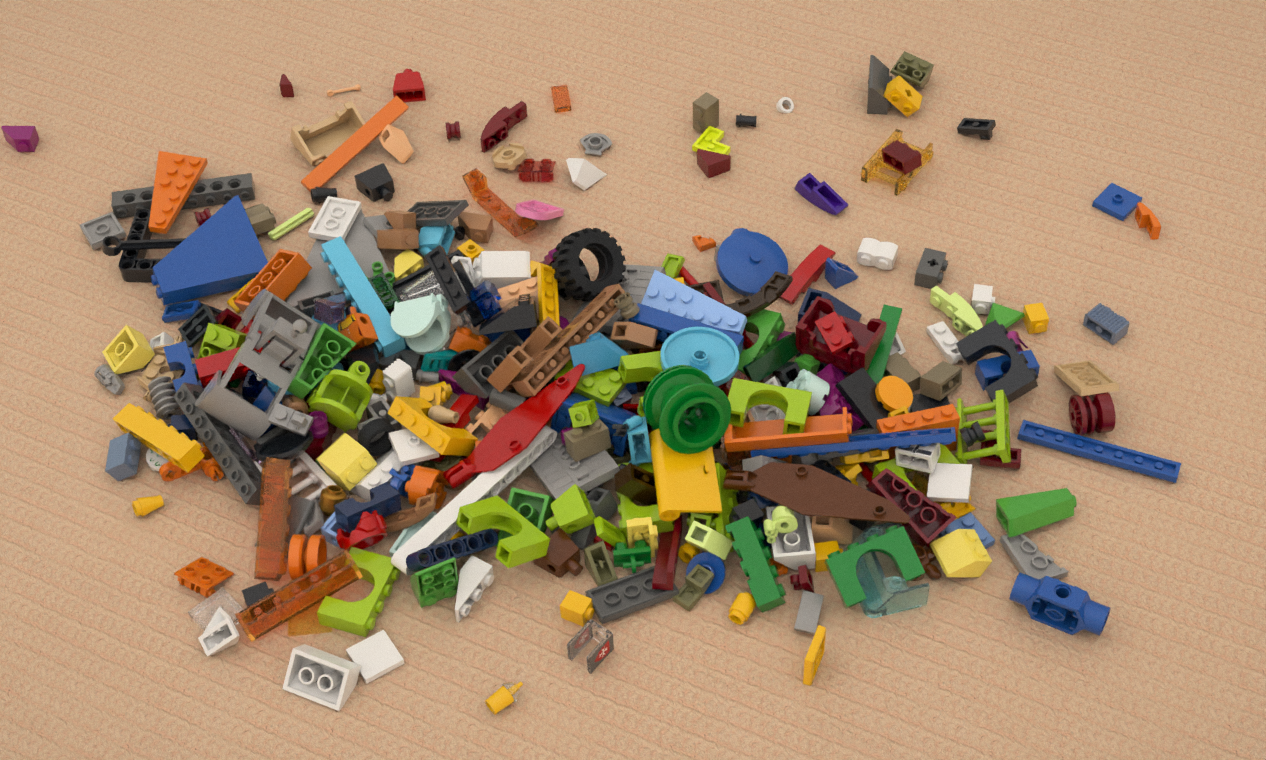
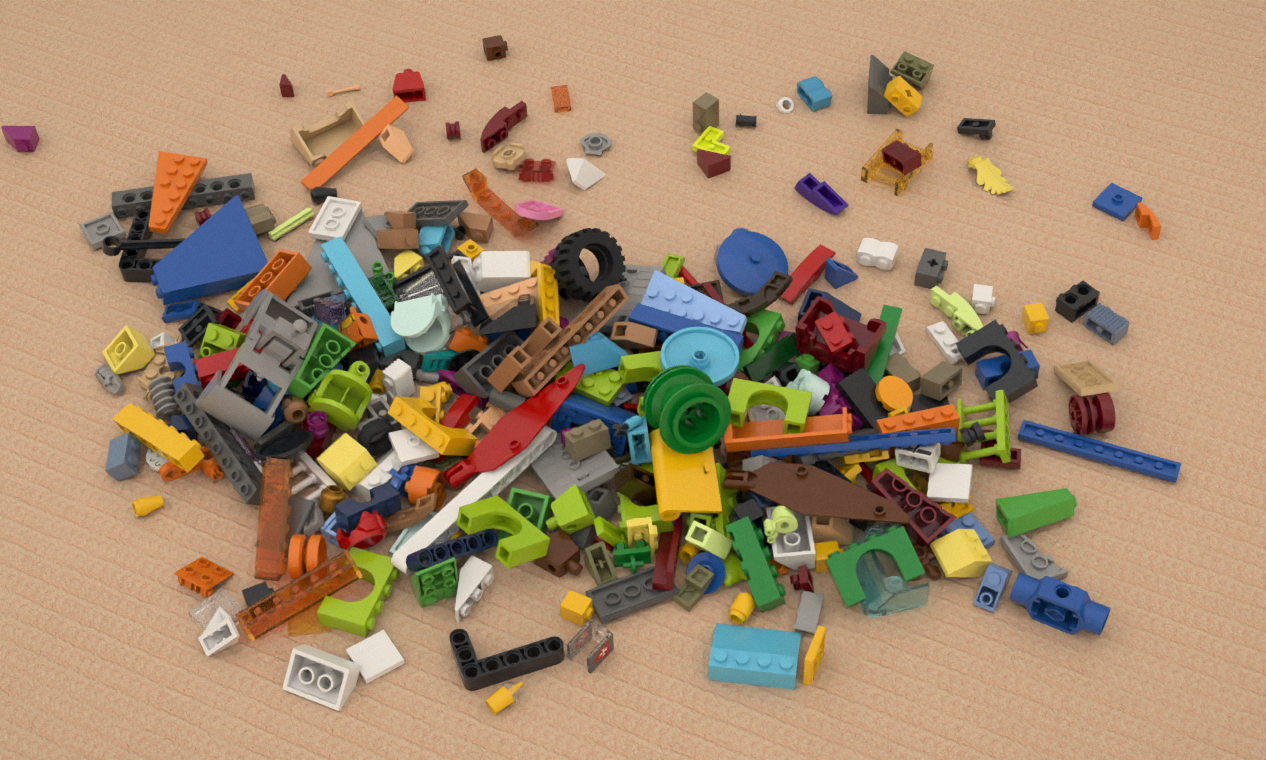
(290, 419): light grey hinge -> none
(376, 183): black torso -> none
(443, 415): tan cone -> none
(486, 298): clear blue brick -> none
(494, 47): none -> reddish brown brick
(503, 661): none -> black beam
(583, 413): lime brick -> none
(625, 304): dark tan wheel -> none
(703, 243): orange tile -> none
(733, 570): none -> lime animal
(754, 656): none -> medium azure slope
(814, 93): none -> dark azure brick
(952, 451): none -> reddish brown slope
(989, 175): none -> light yellow plant
(992, 586): none -> medium blue slope
(1003, 315): bright green slope -> none
(1077, 301): none -> black brick

